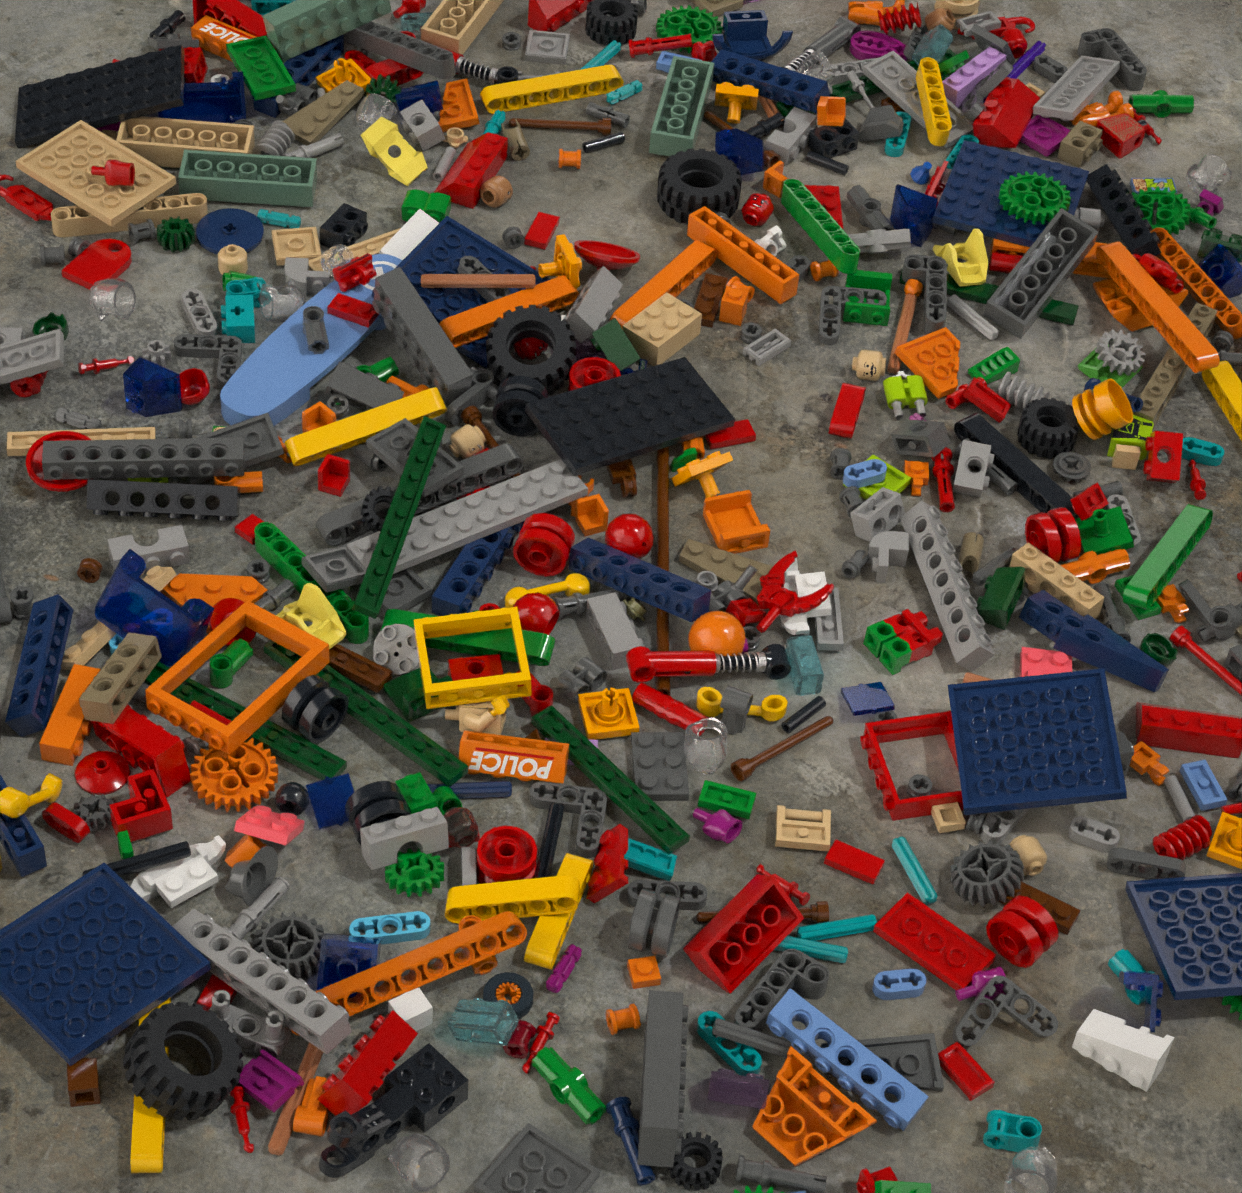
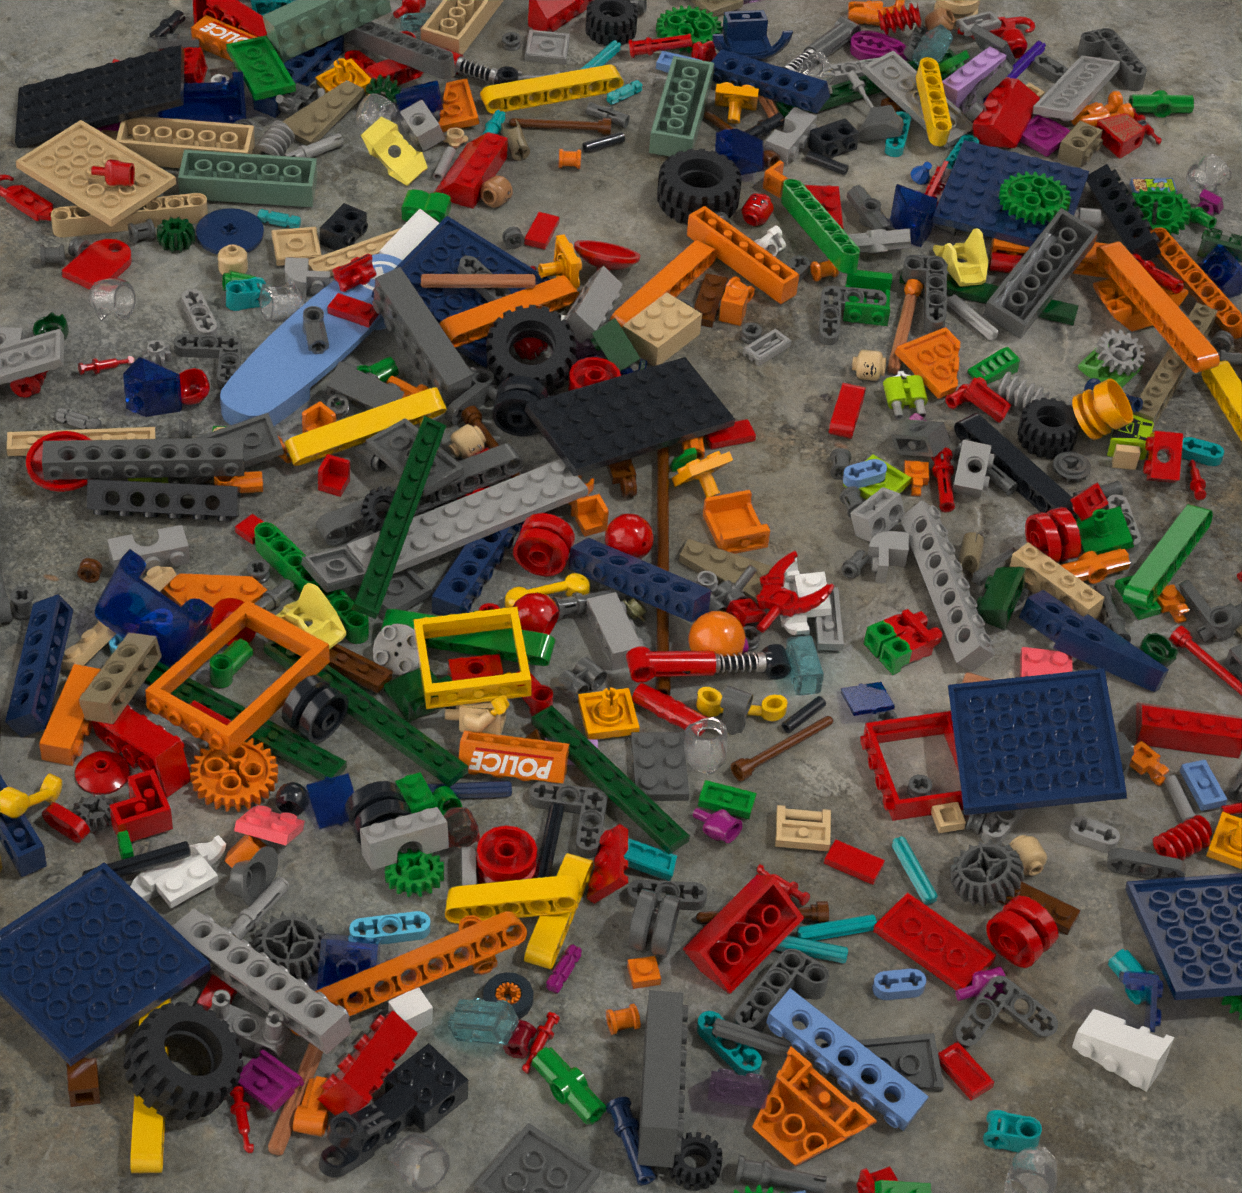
(239, 317): teal brick -> none
(335, 256): clear head -> none
(831, 111): orange panel -> none
(1156, 267): red piece -> none

